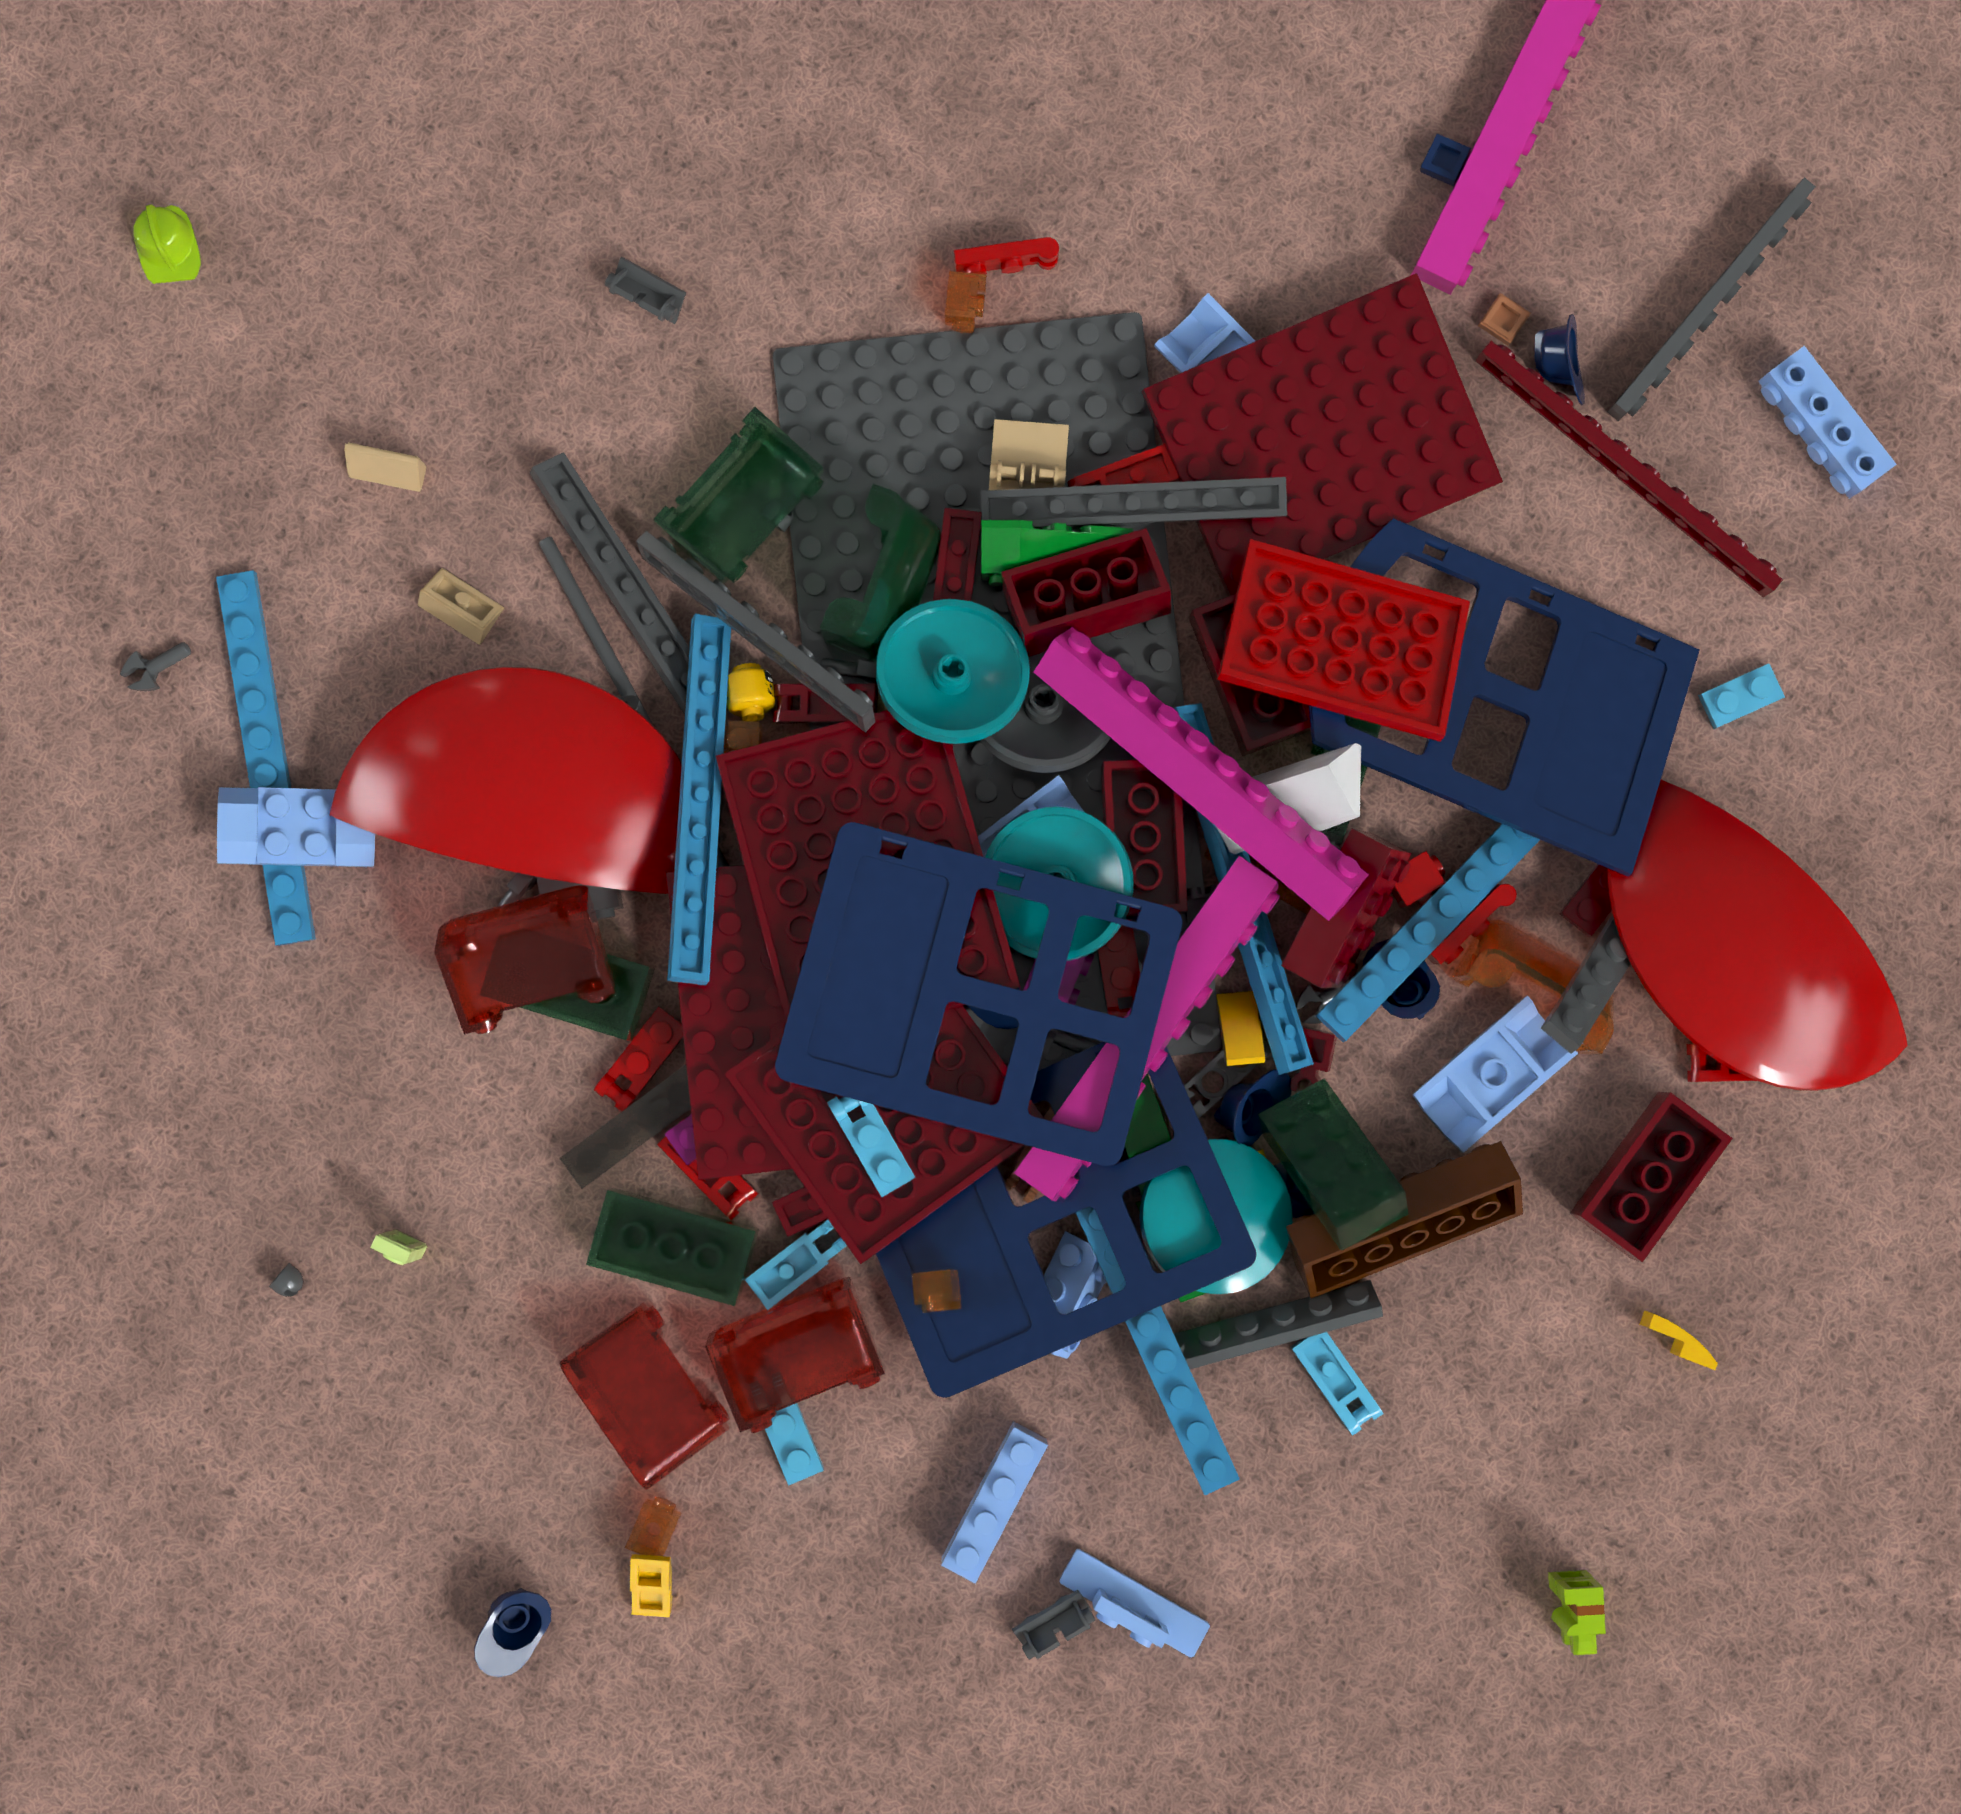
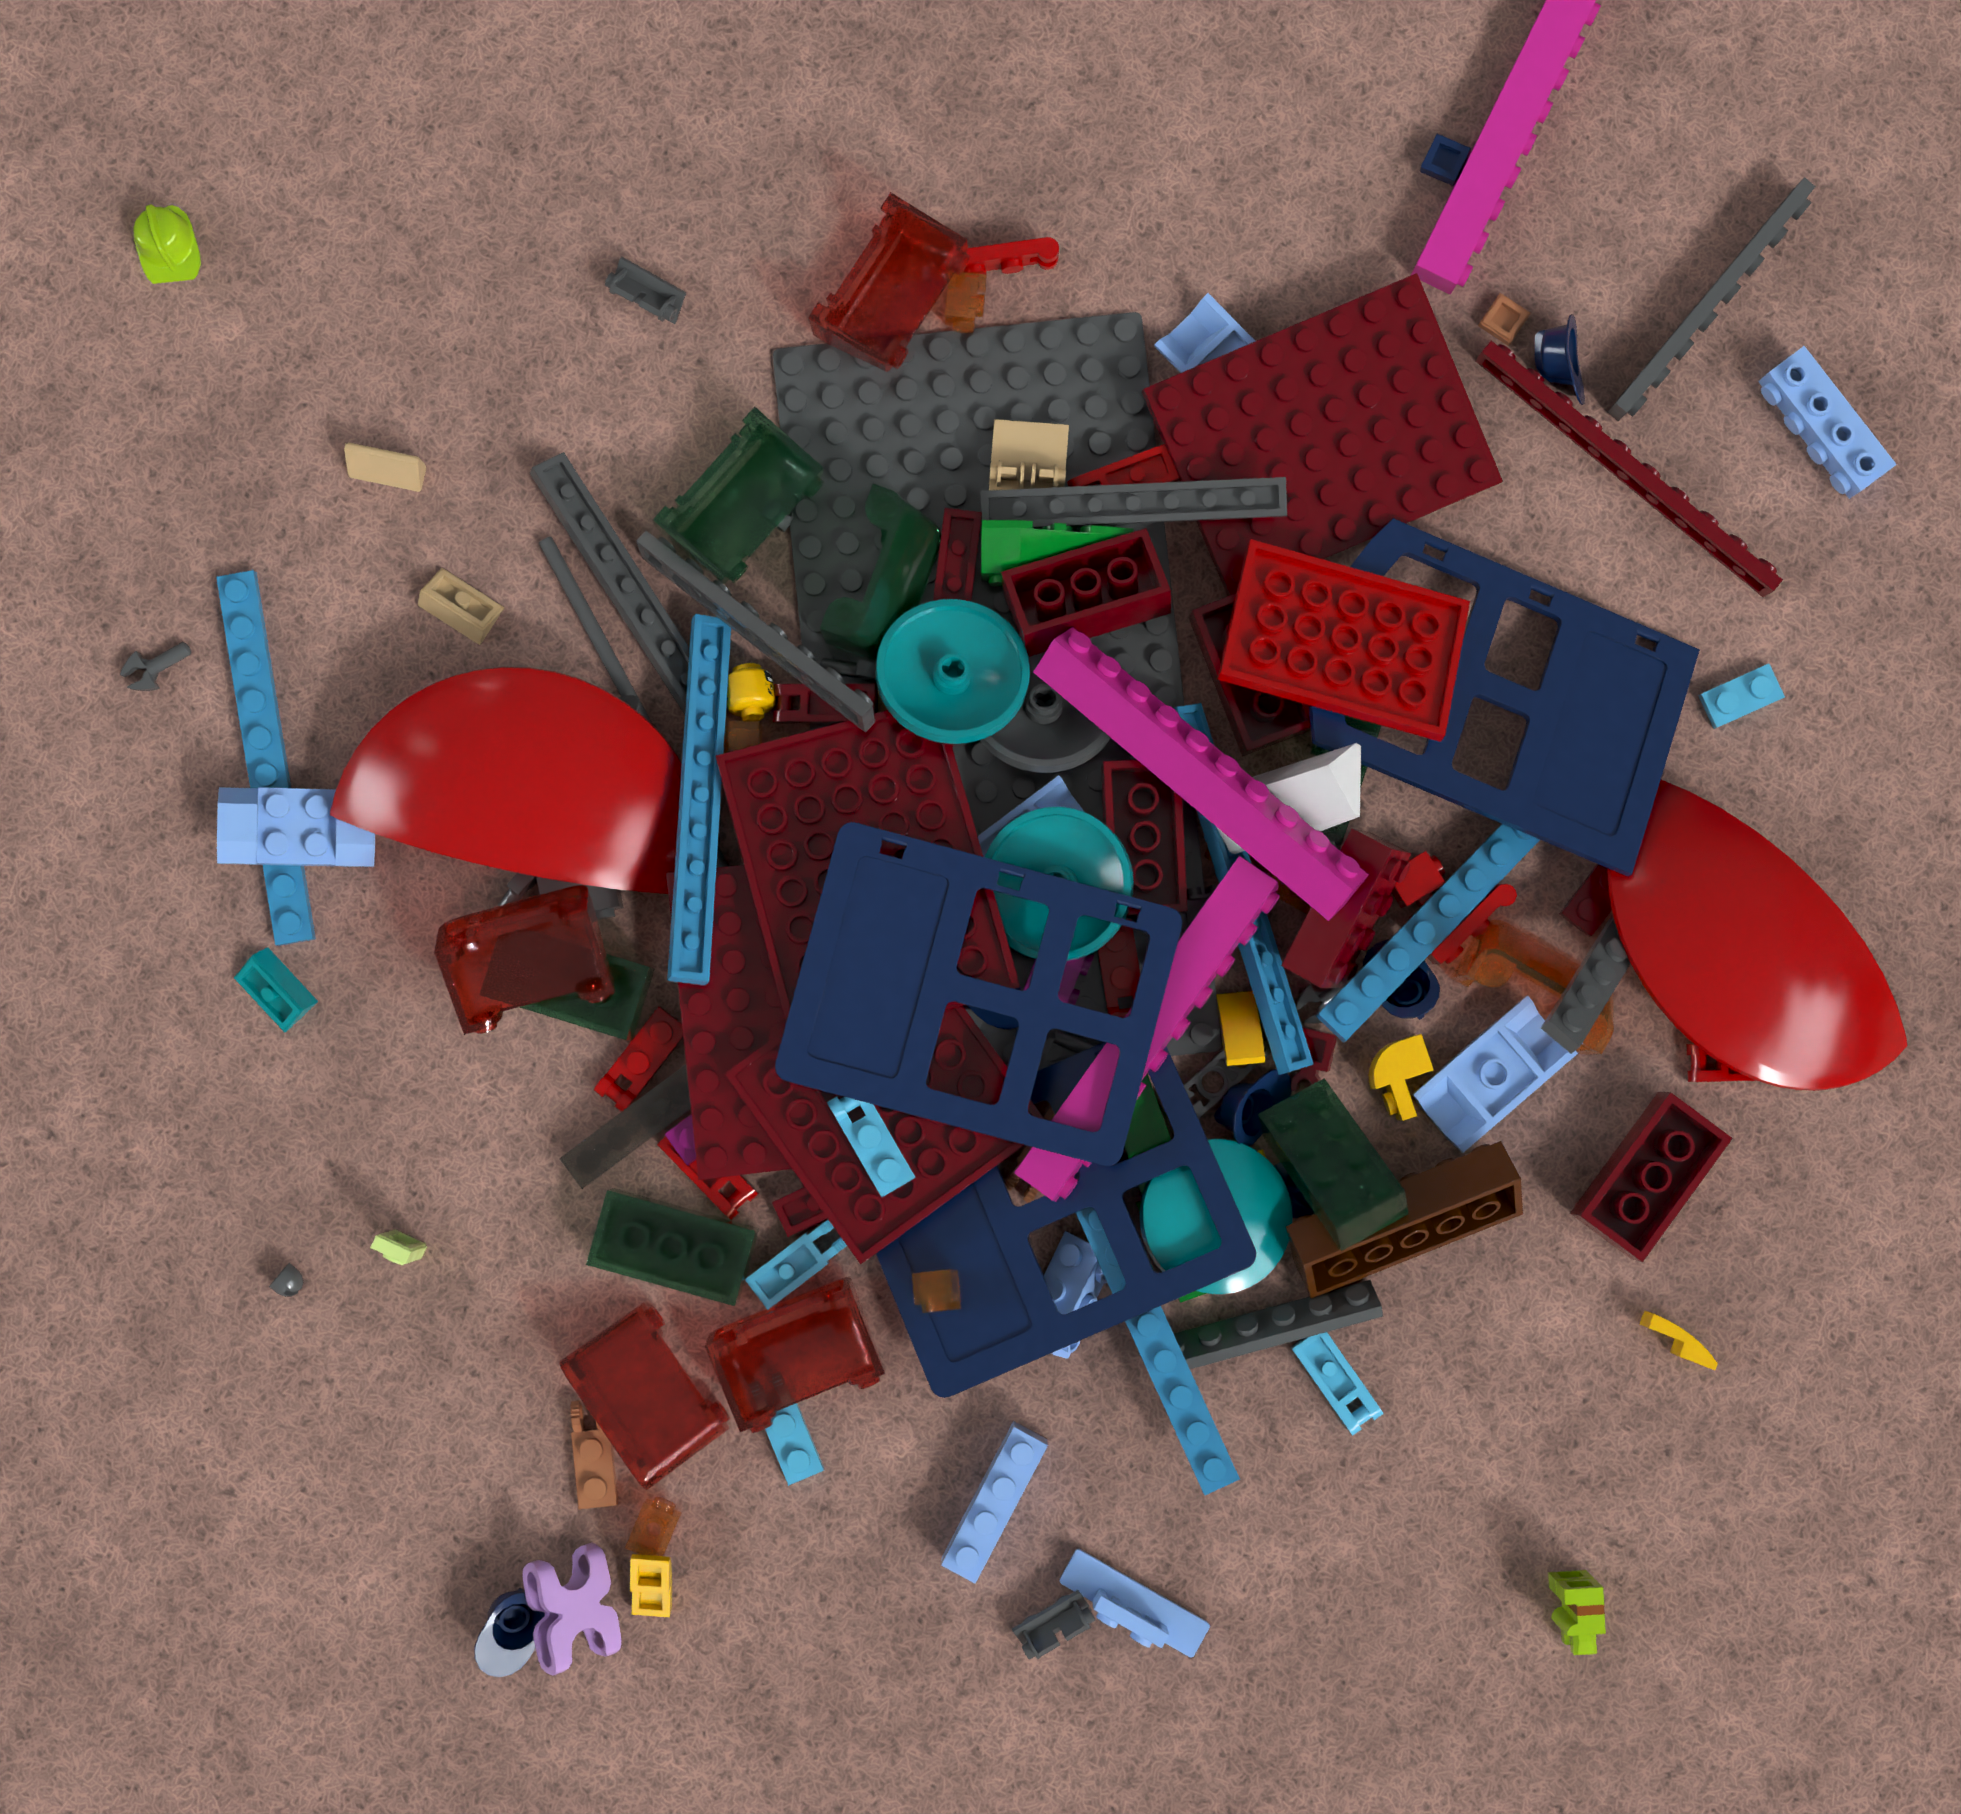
(275, 989): none -> teal slope
(571, 1608): none -> lavender piece
(592, 1463): none -> nougat hinge
(891, 286): none -> clear red windscreen
(1393, 1065): none -> yellow brick

